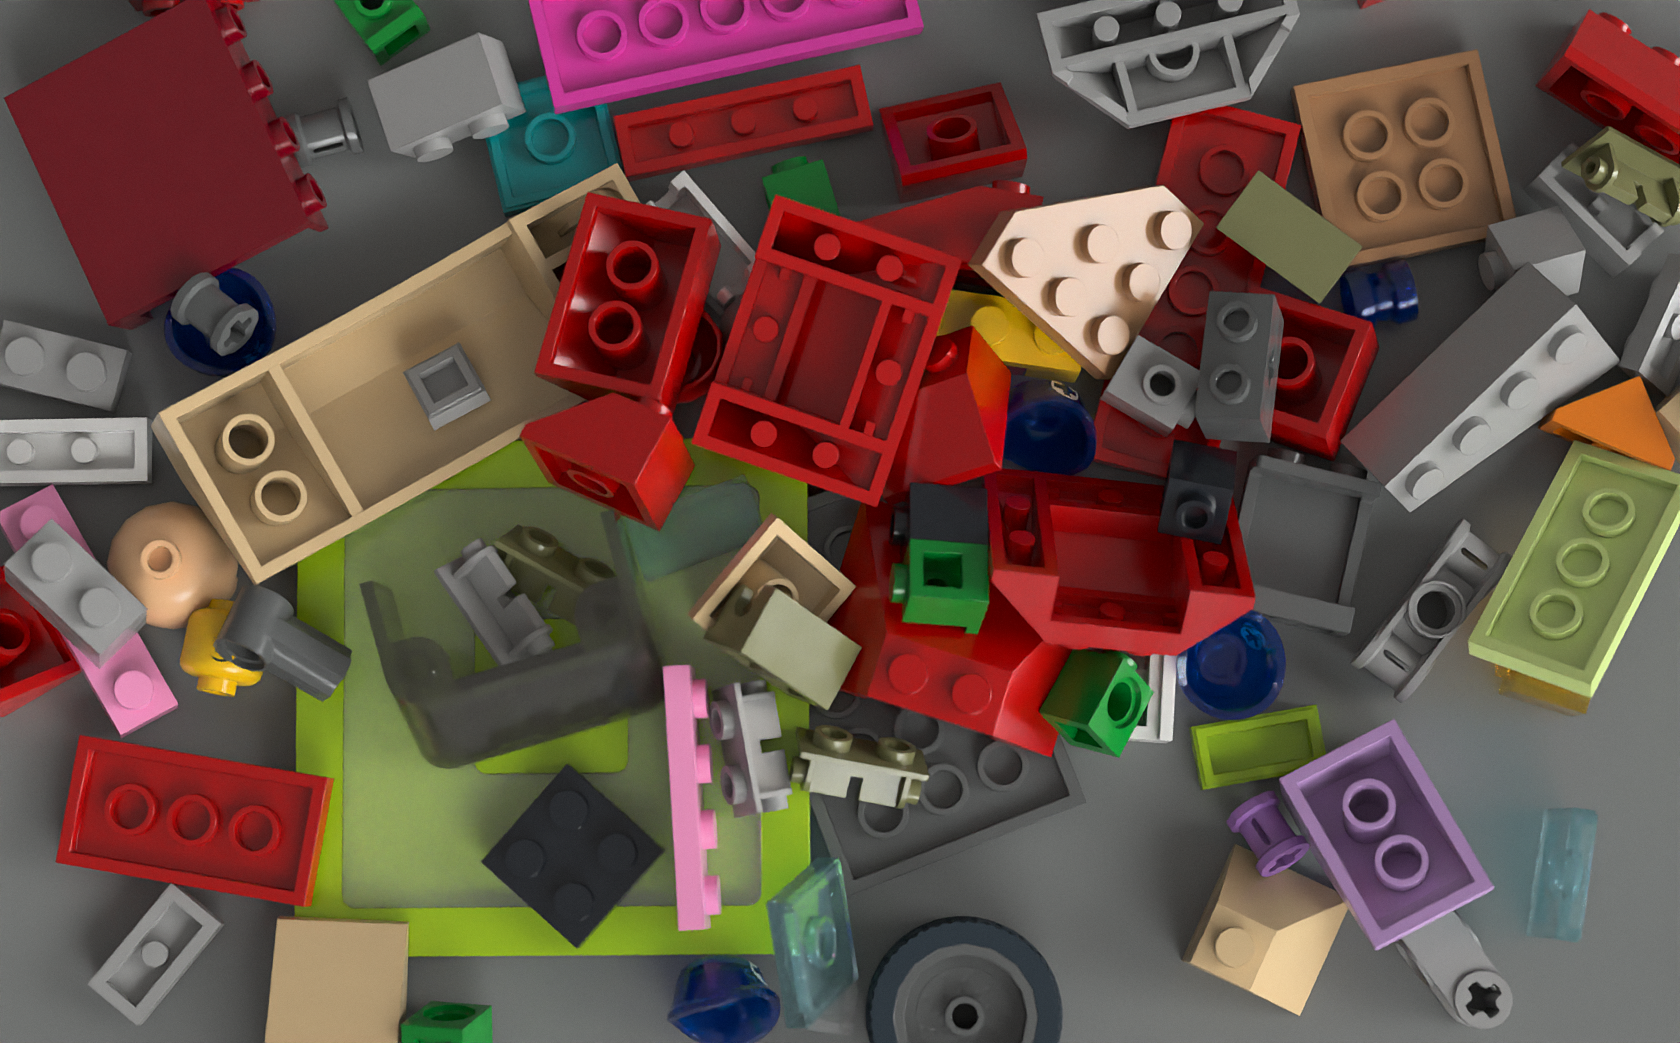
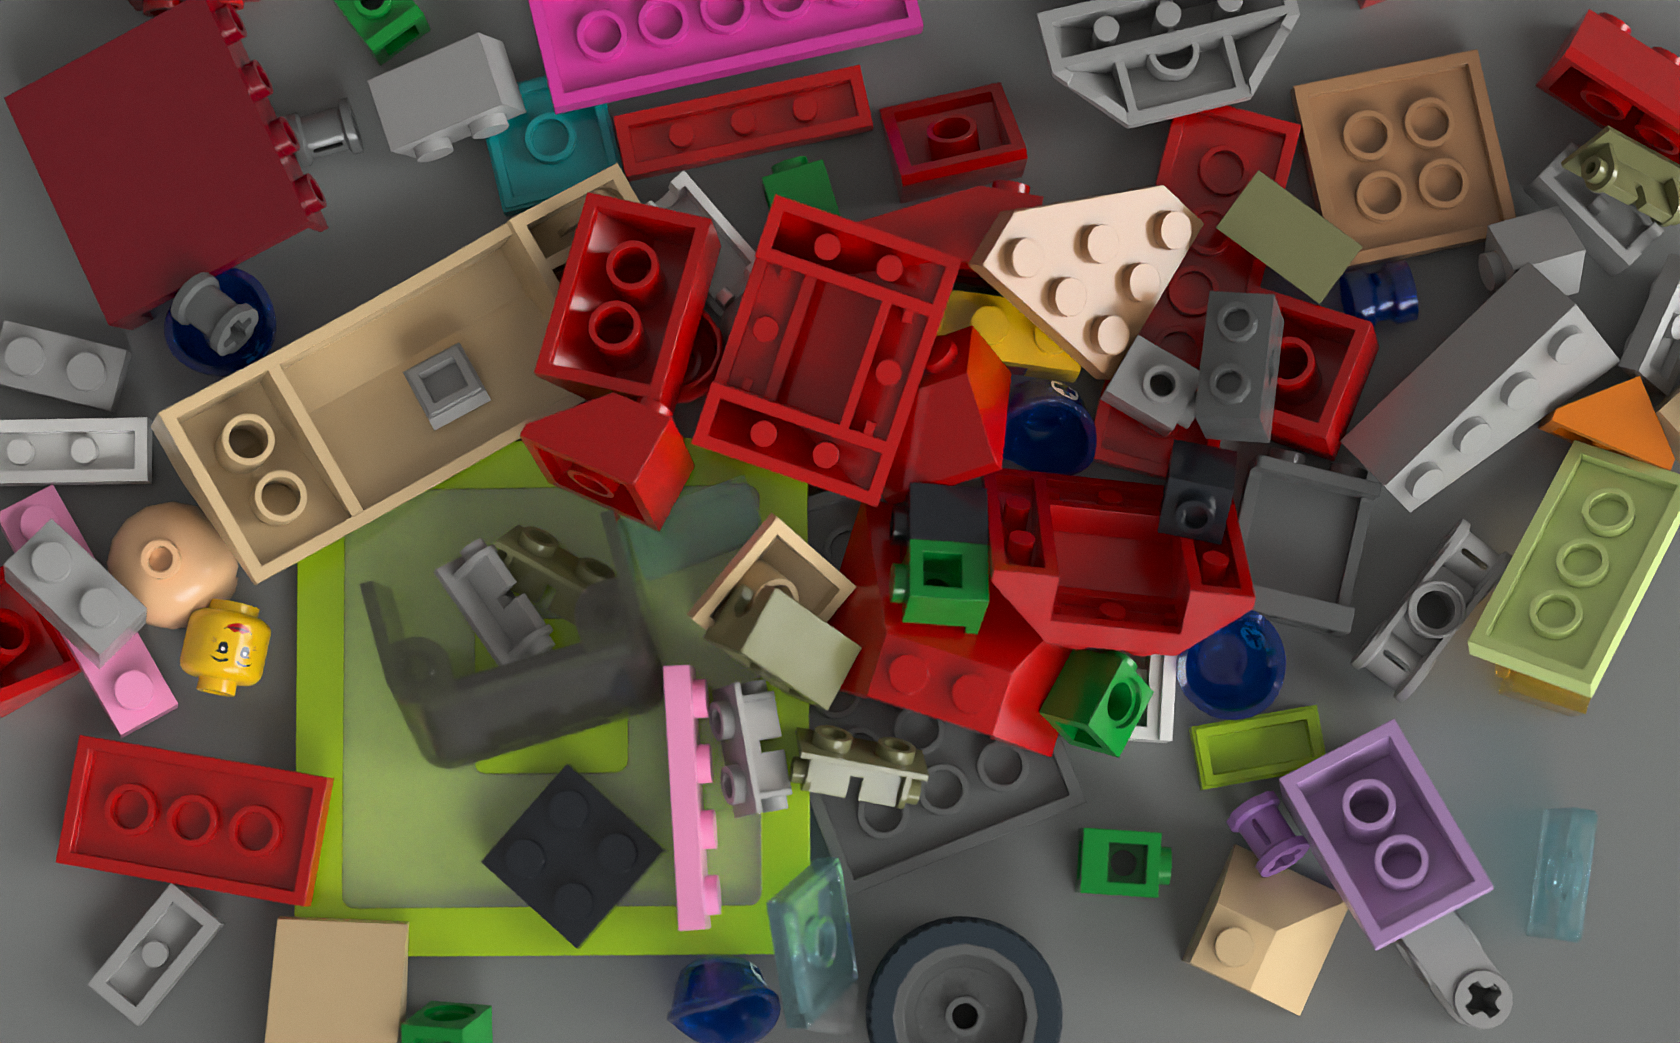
(269, 638): dark grey piece -> none
(1094, 858): none -> green brick

